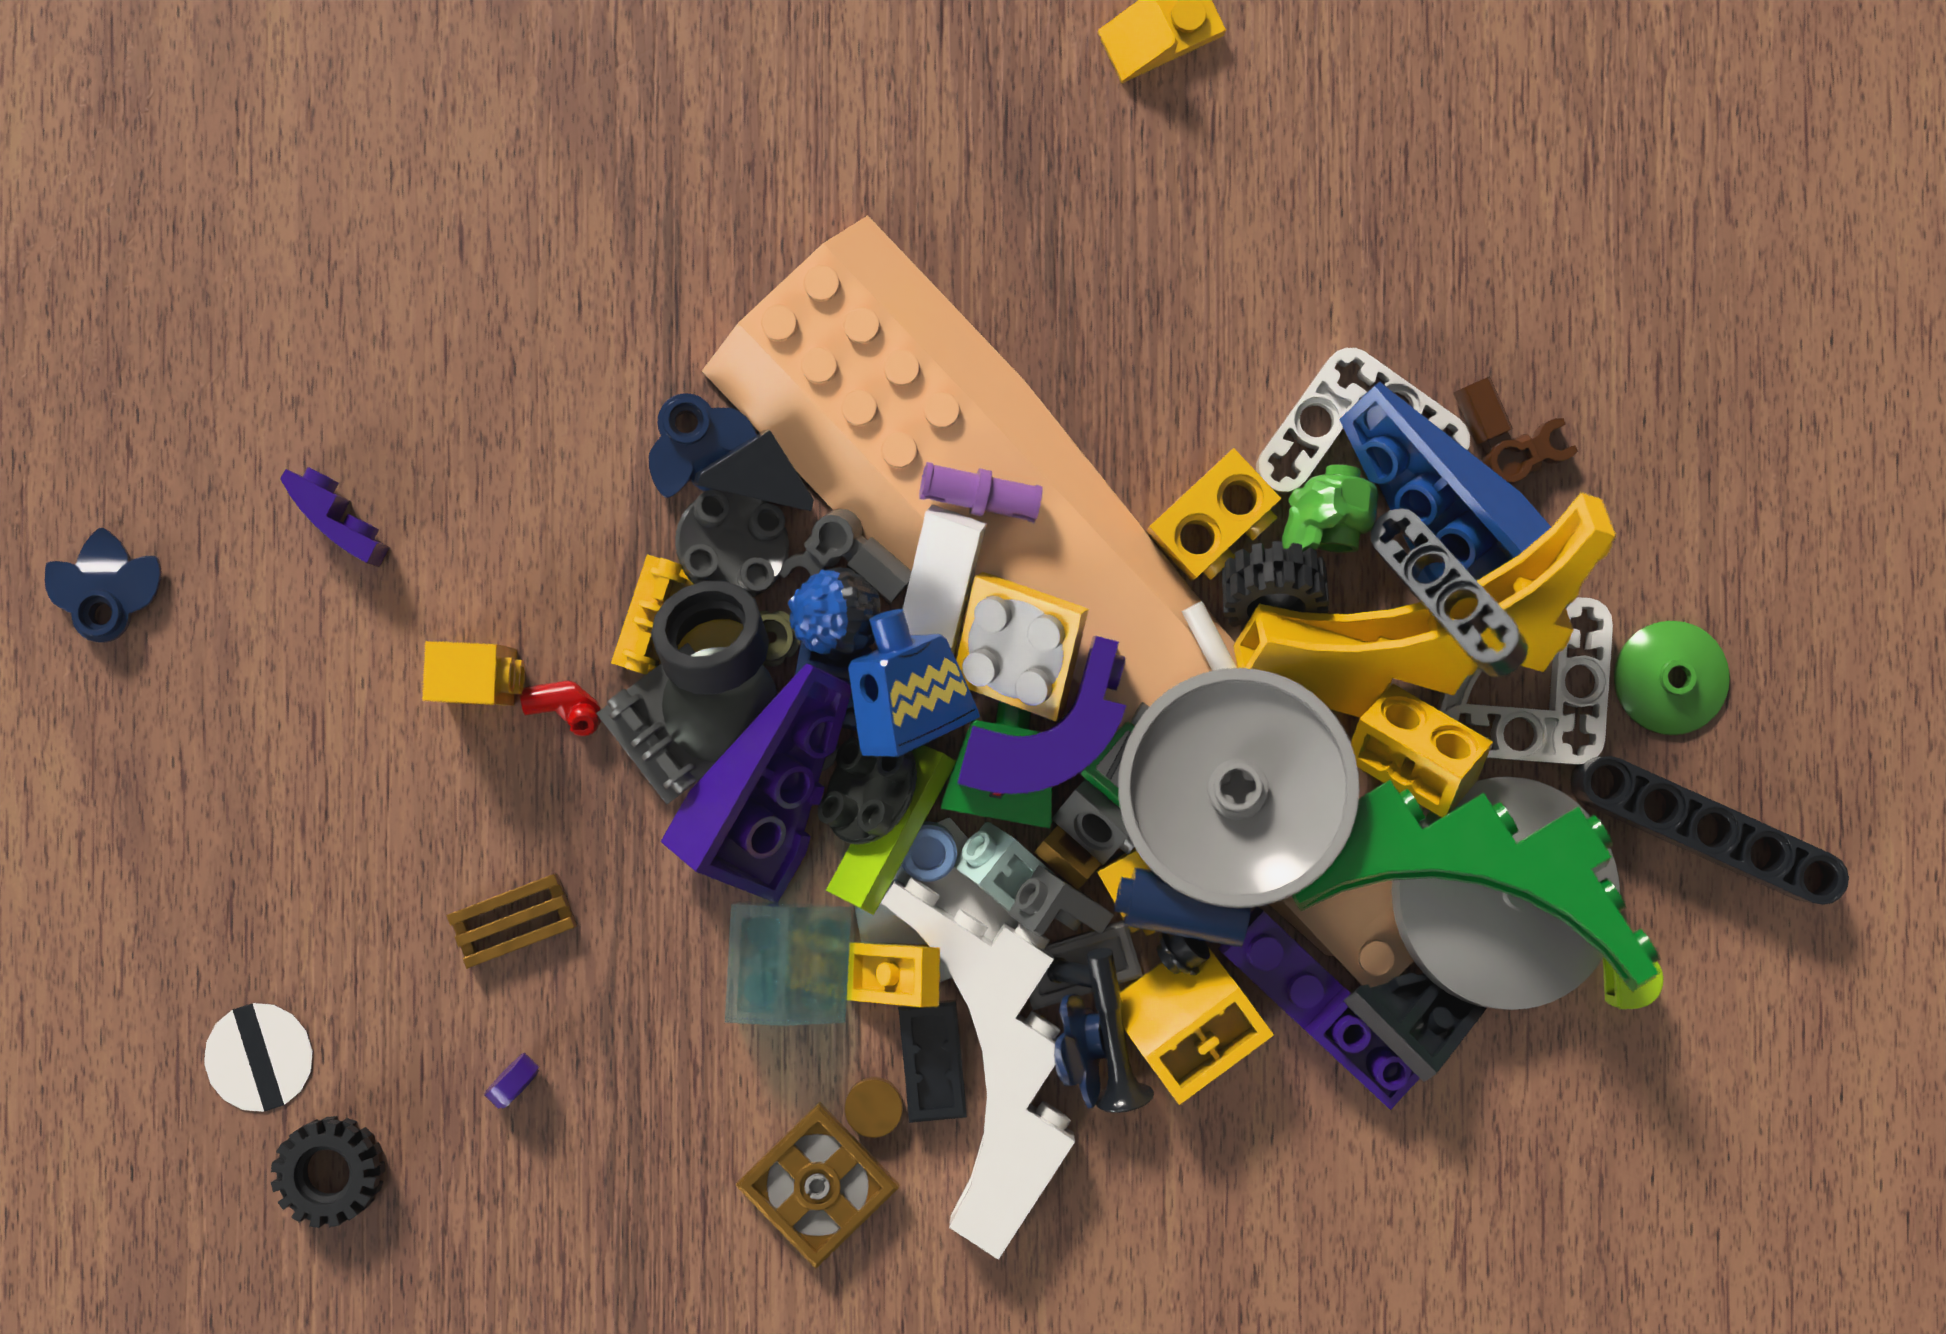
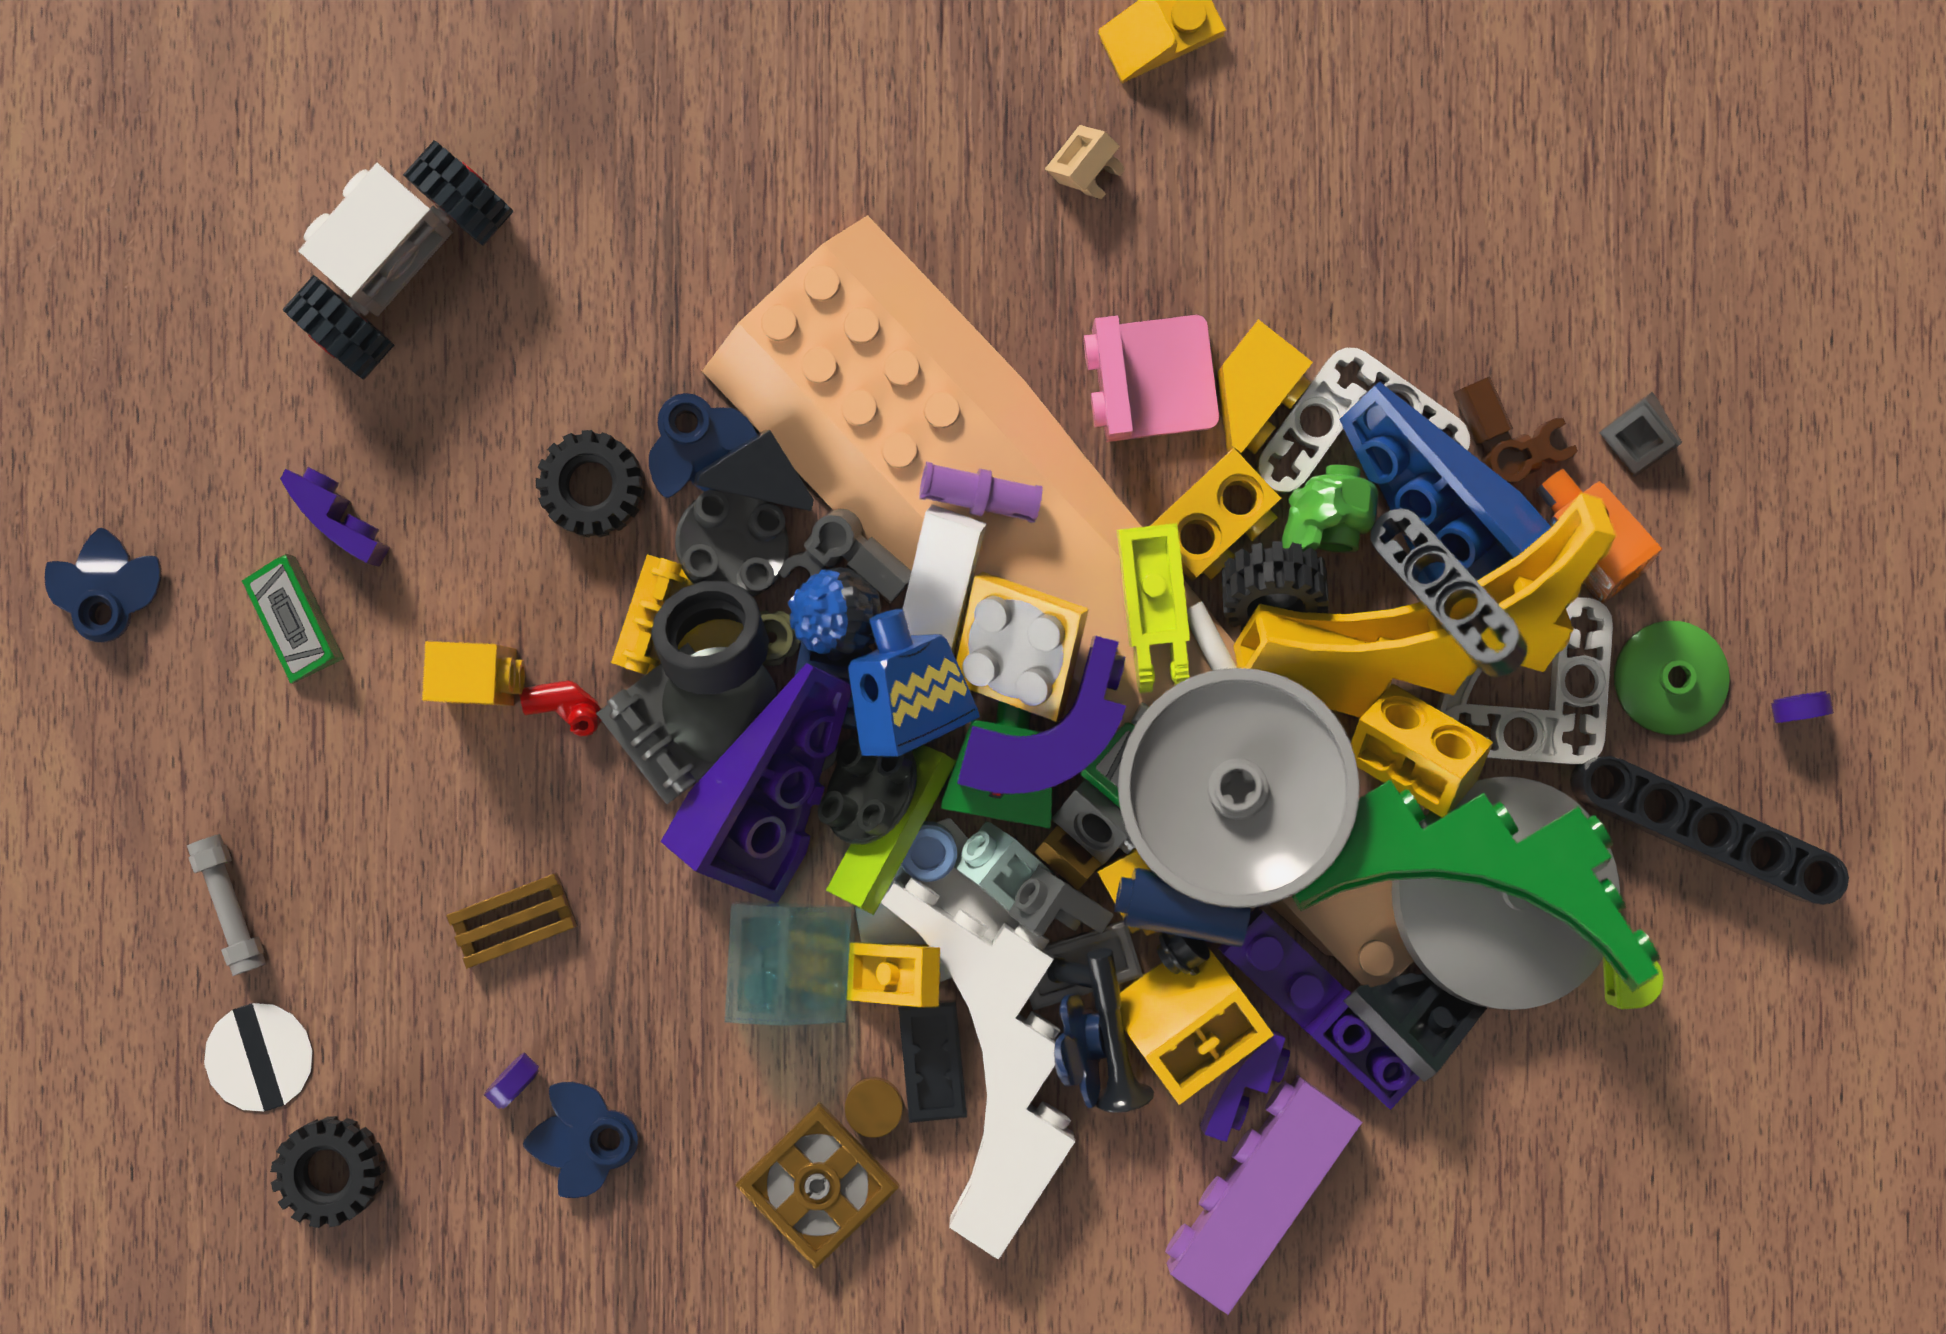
(210, 858): none -> light grey bar
(292, 618): none -> slope
(379, 244): none -> brick
(565, 459): none -> black tyre
(574, 1141): none -> dark blue plate
(1083, 159): none -> tan tile
(1152, 377): none -> bright pink bracket
(1154, 599): none -> neon yellow hinge
(1255, 382): none -> yellow slope
(1256, 1071): none -> dark purple slope
(1261, 1193): none -> medium lavender brick
(1631, 549): none -> orange torso
(1642, 435): none -> dark grey slope
(1802, 706): none -> dark purple tile

